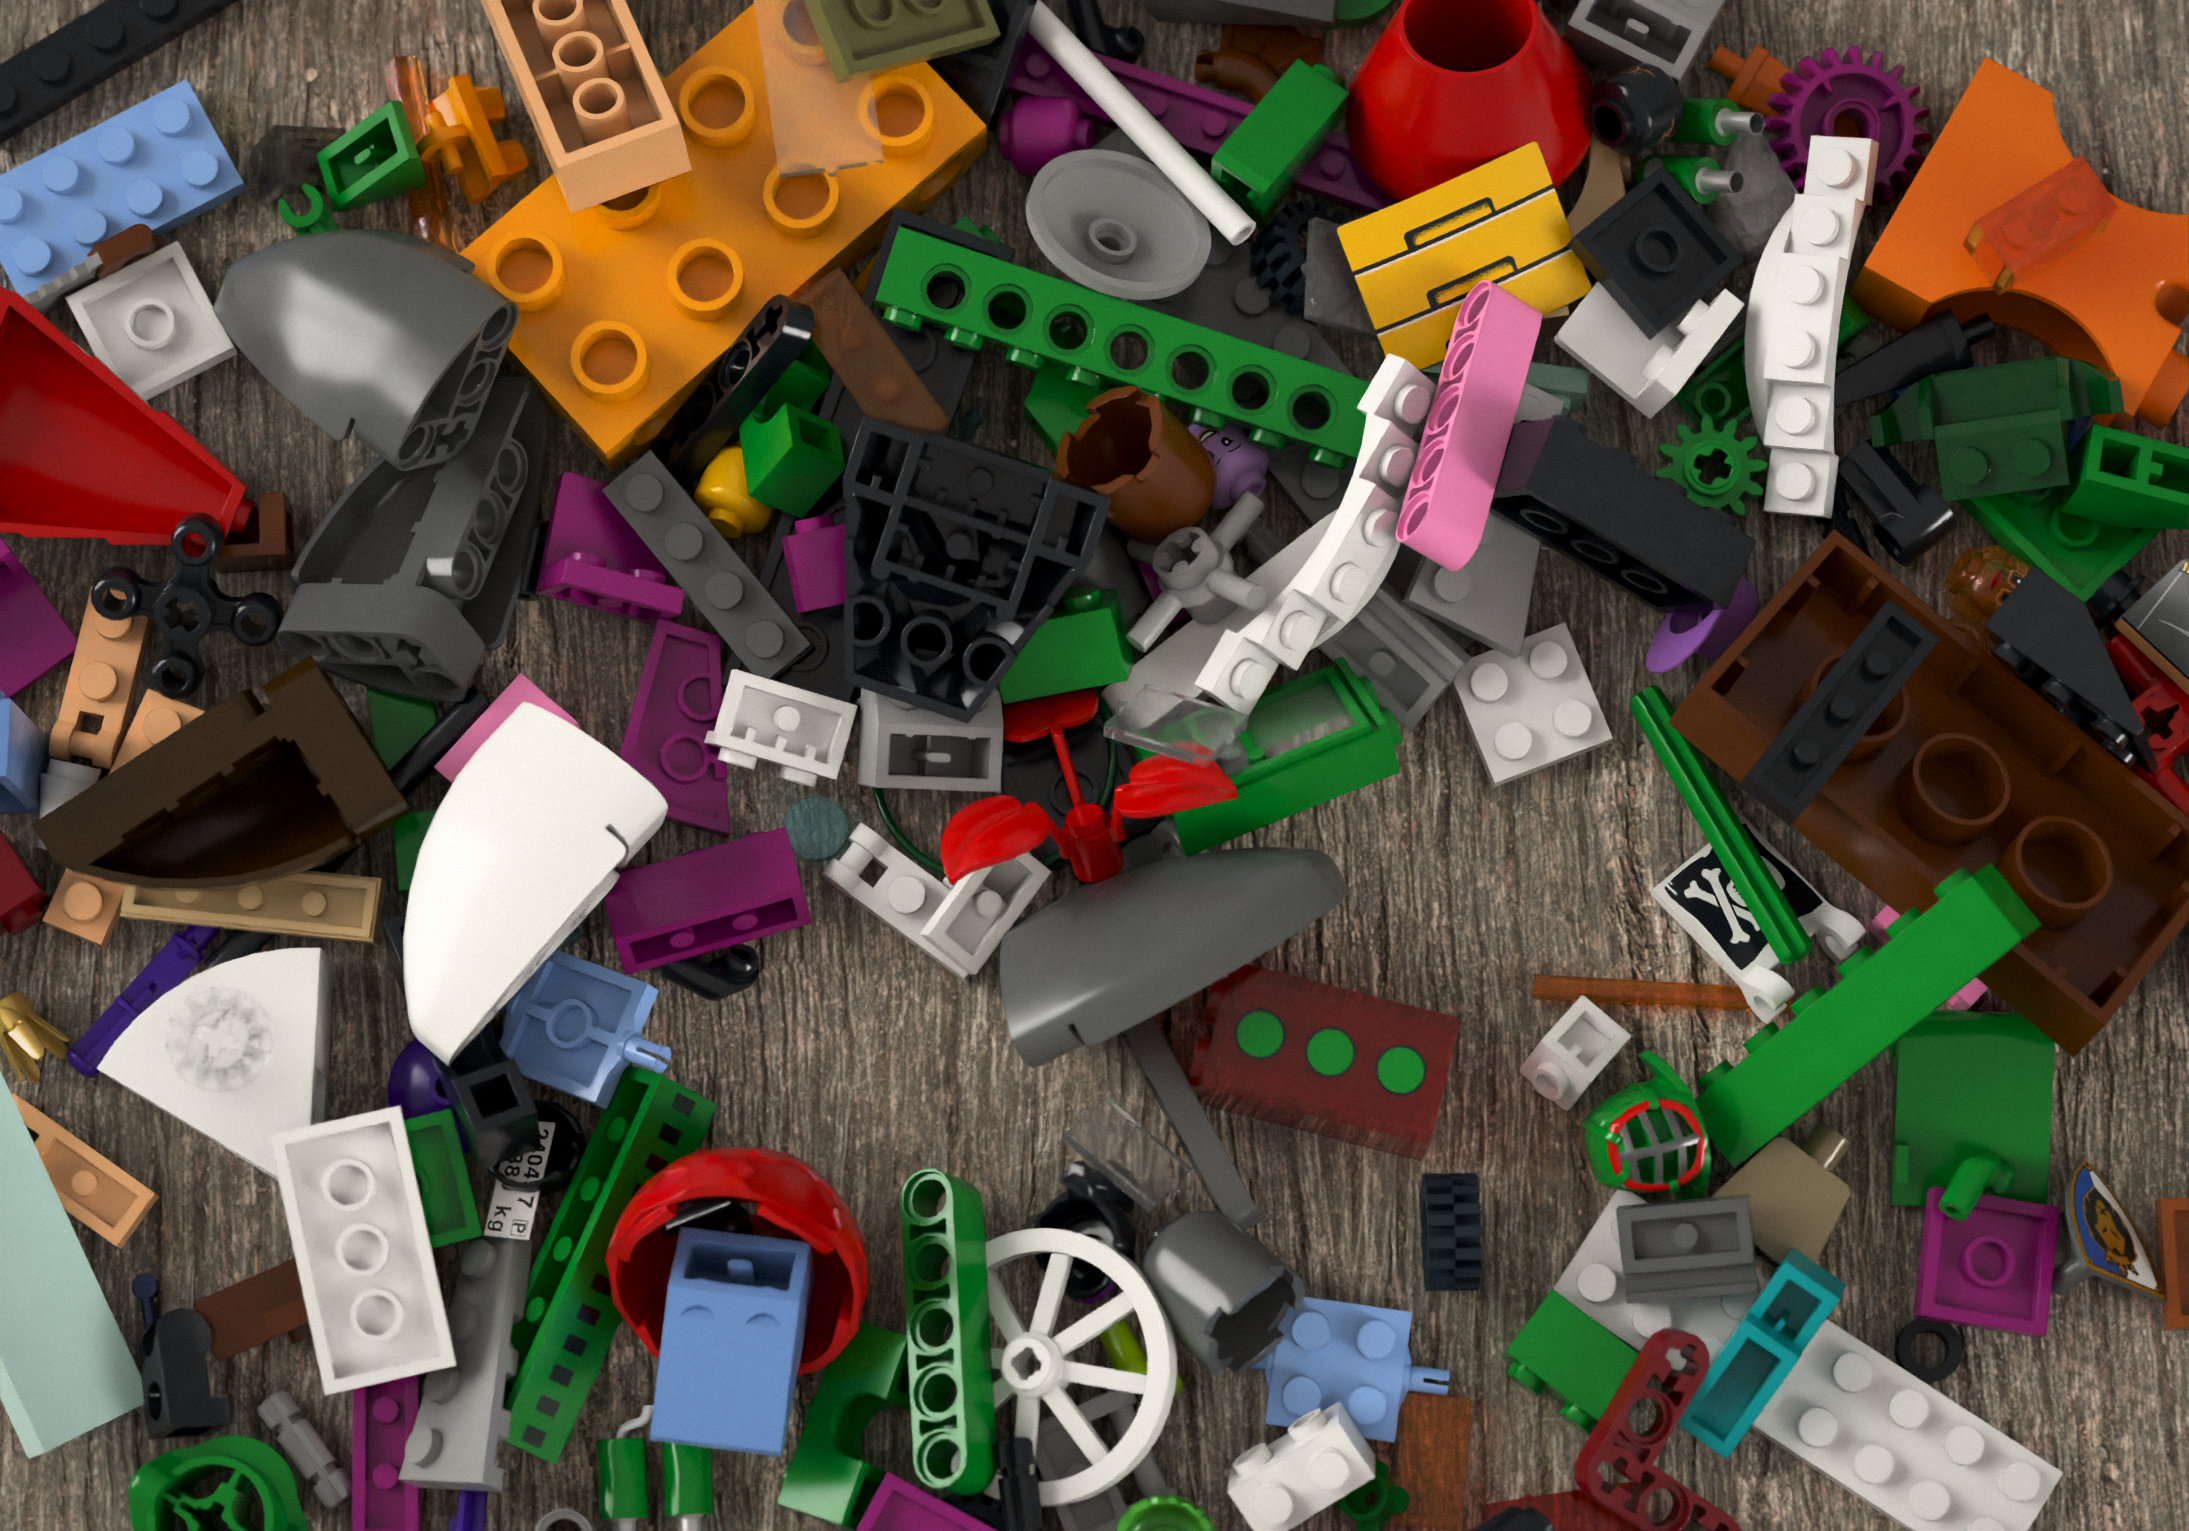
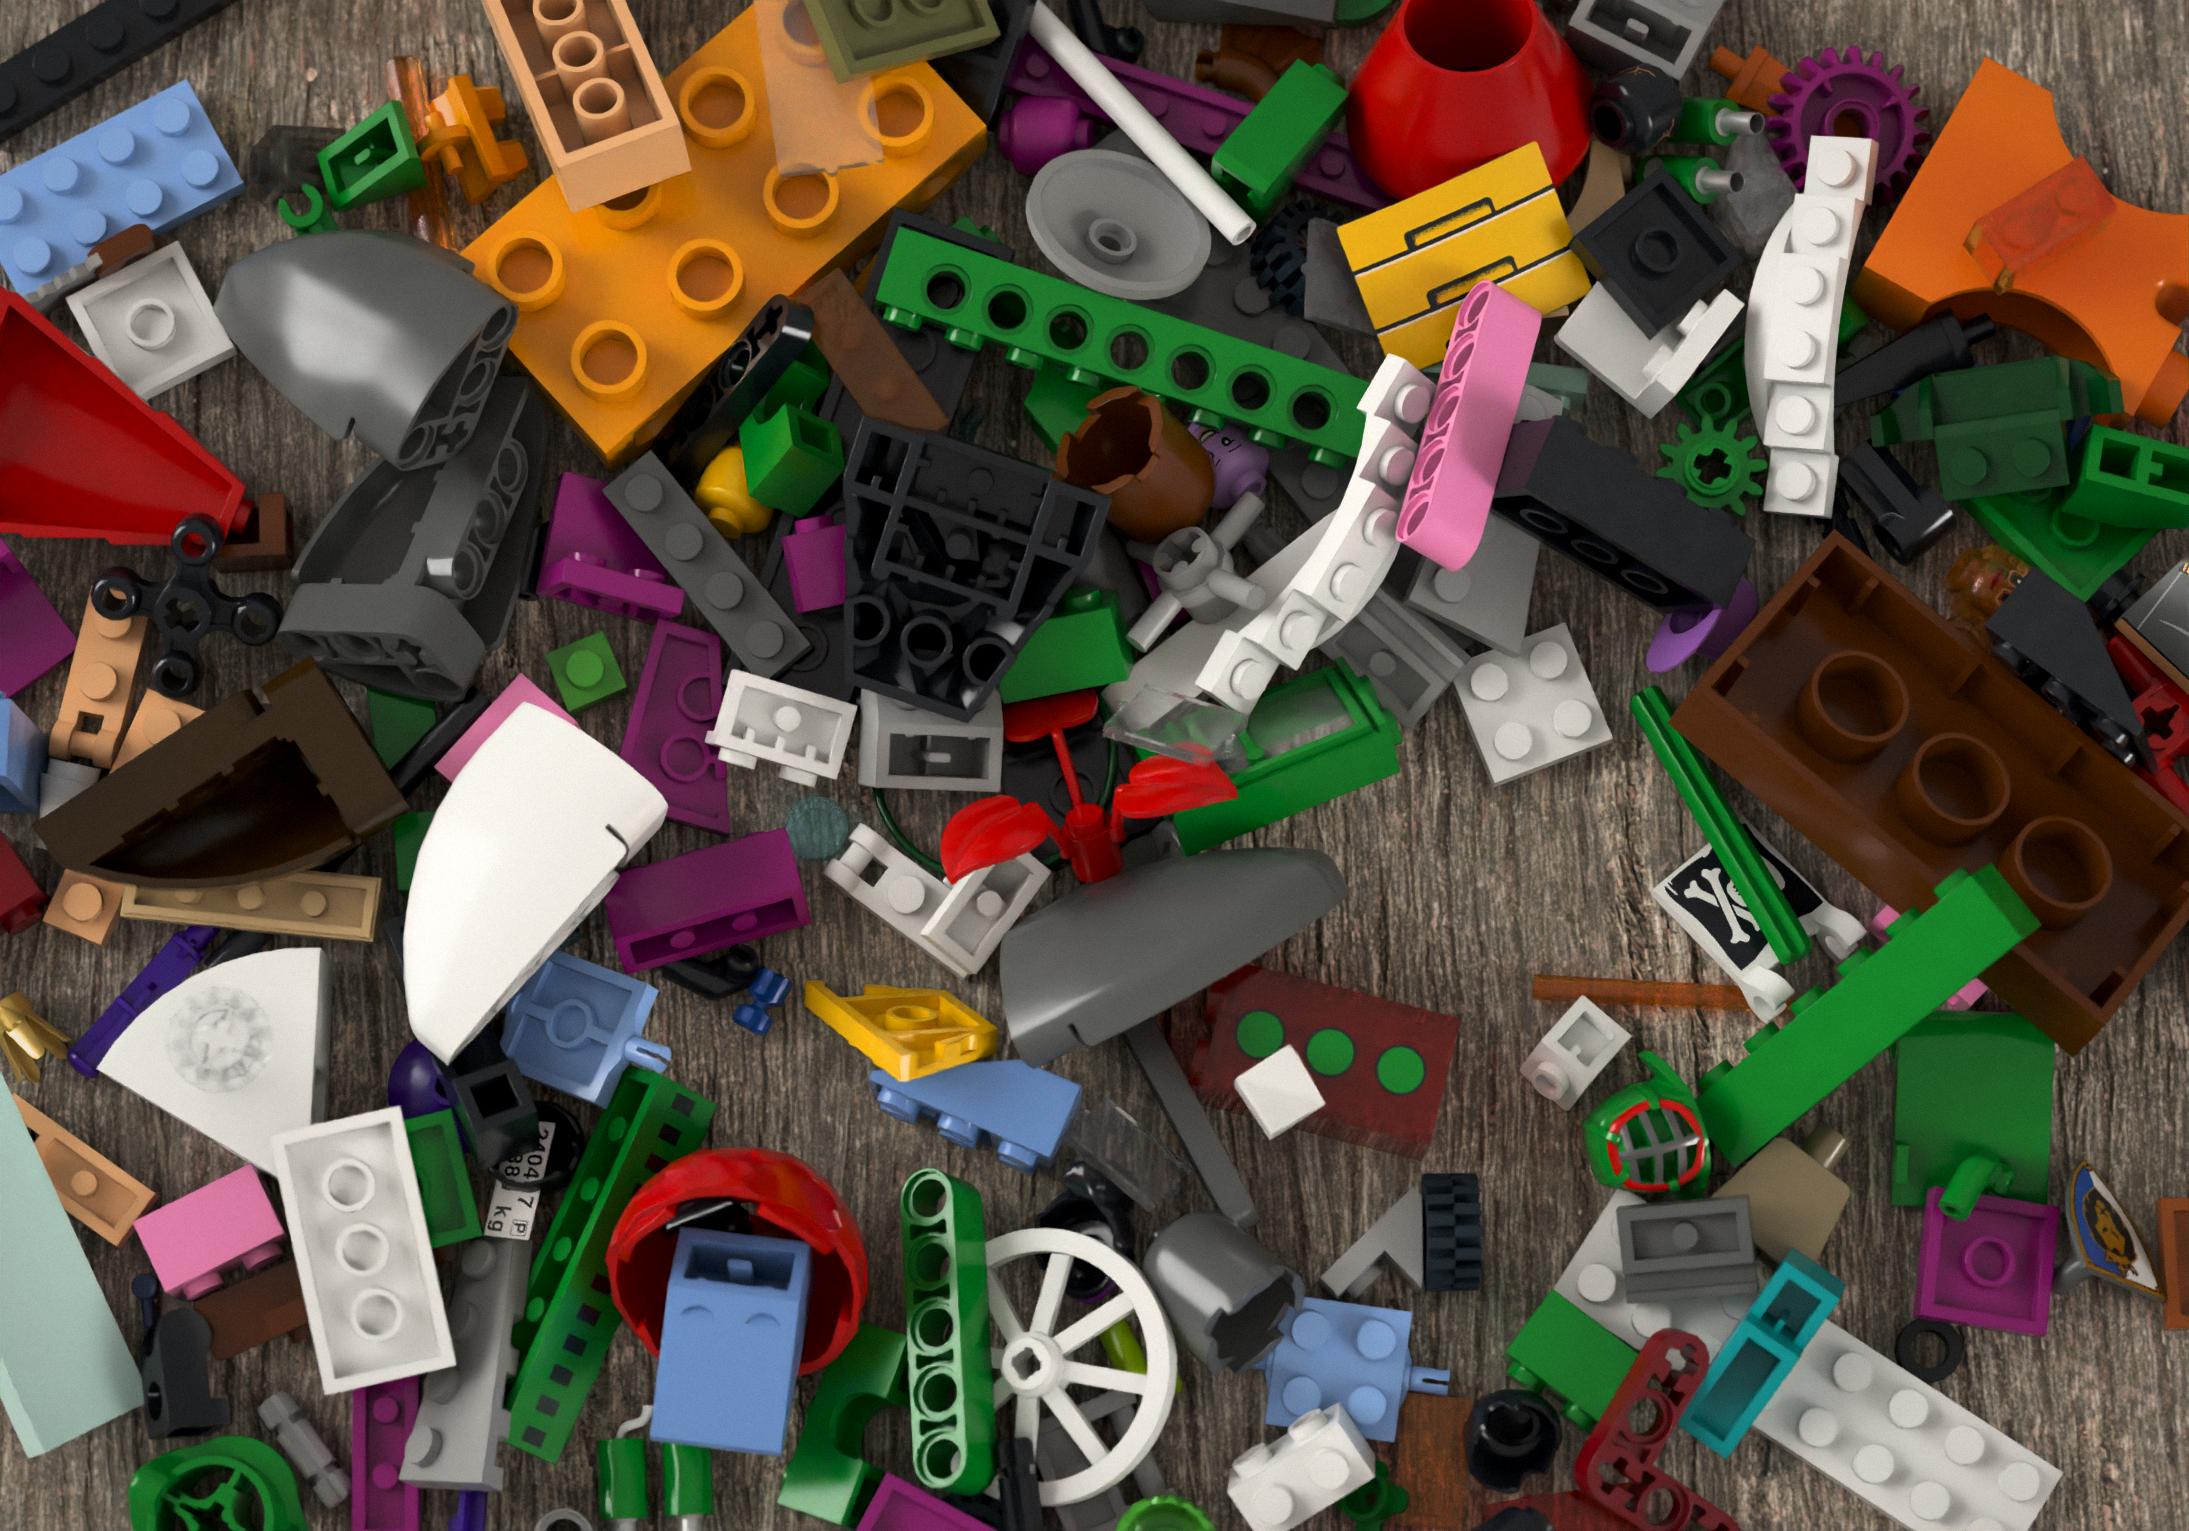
(214, 1233): none -> bright pink brick
(586, 673): none -> bright green plate
(769, 991): none -> blue piece
(905, 1028): none -> yellow wing
(991, 1102): none -> medium blue slope
(1279, 1092): none -> white slope
(1395, 1239): none -> light grey slope
(1511, 1438): none -> black hair
(1838, 712): black plate -> none

